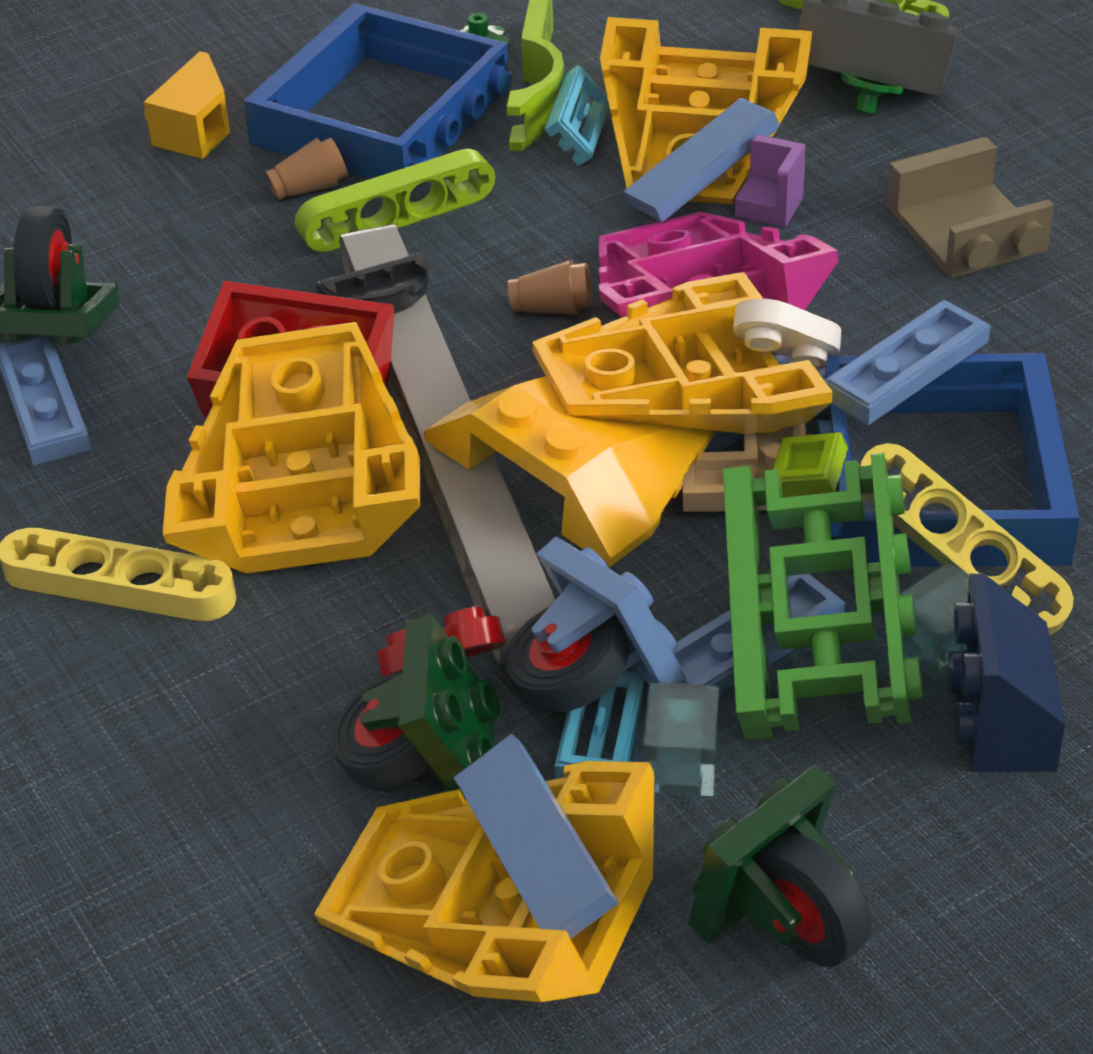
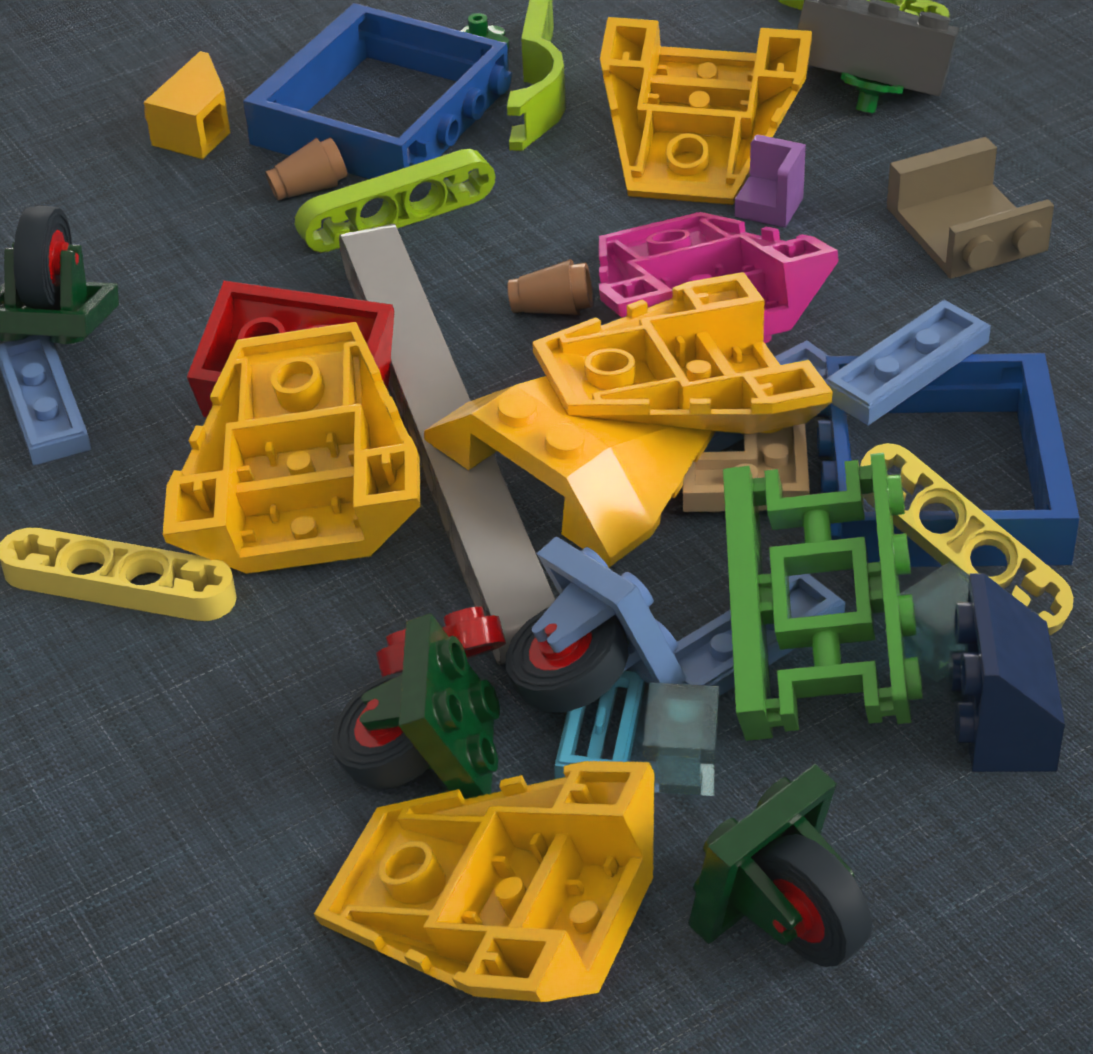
(392, 282): black tile -> none
(535, 839): medium blue tile -> none
(572, 107): medium azure tile -> none
(700, 160): medium blue tile -> none
(786, 331): white plate -> none
(810, 463): lime tile -> none

